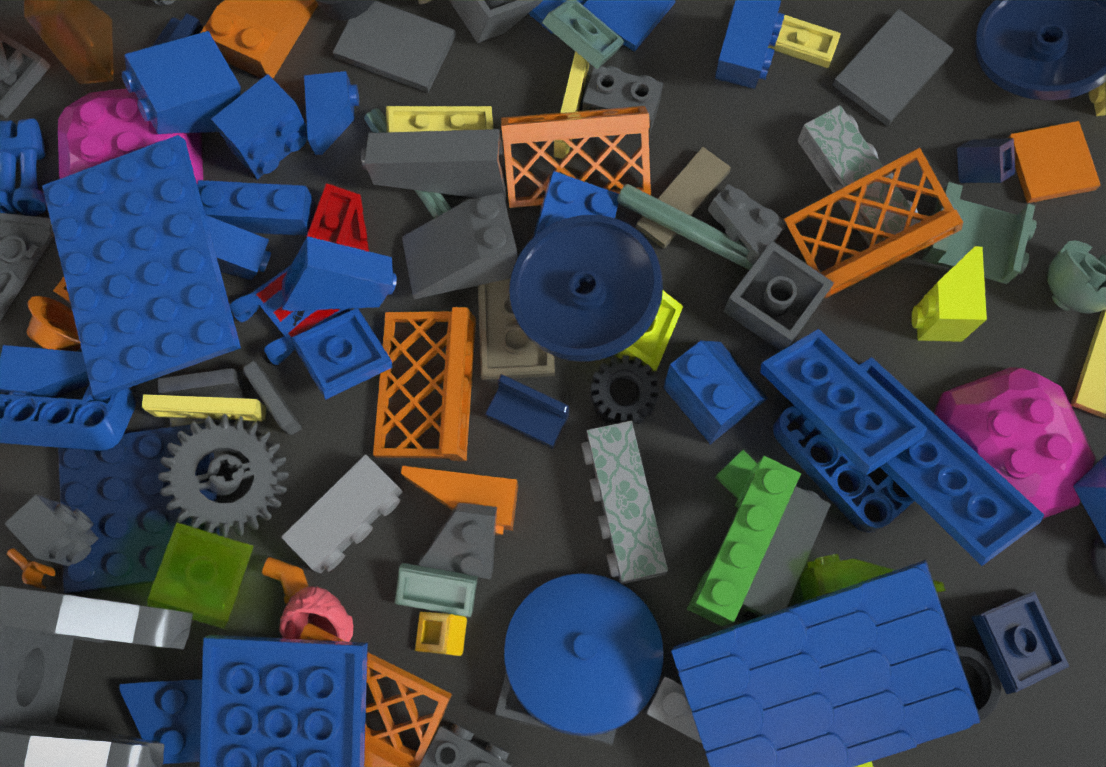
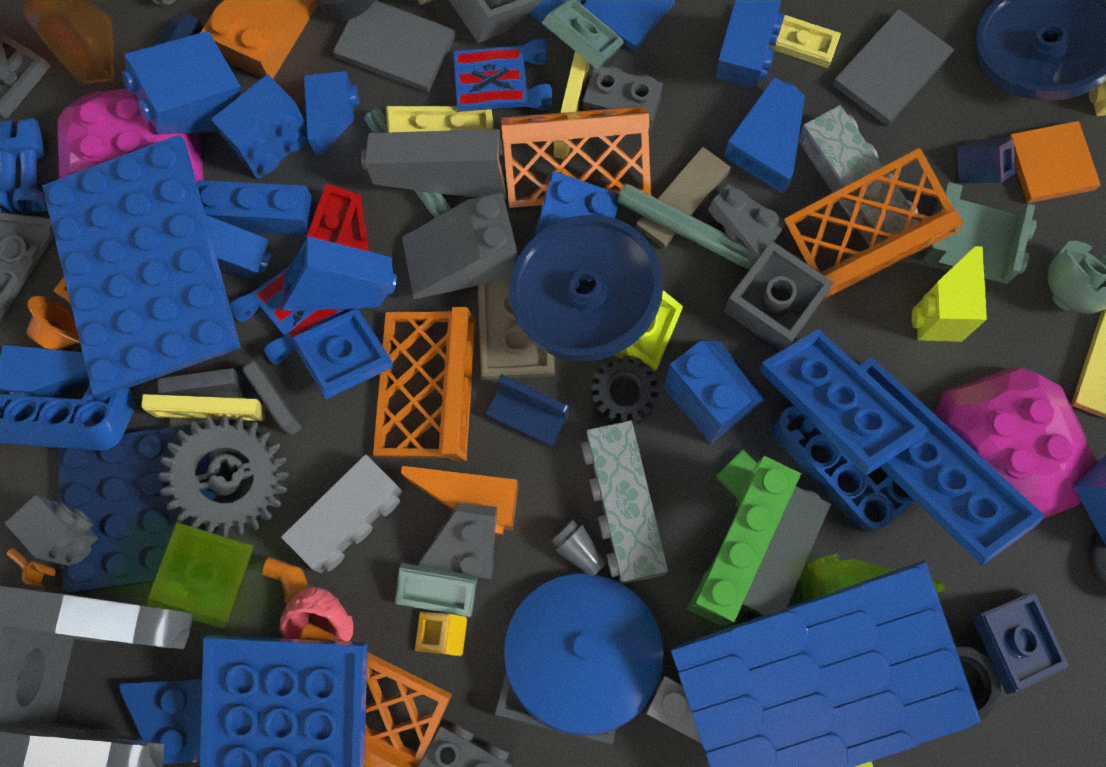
(497, 77): none -> blue flag
(578, 548): none -> dark grey cone
(769, 135): none -> blue slope

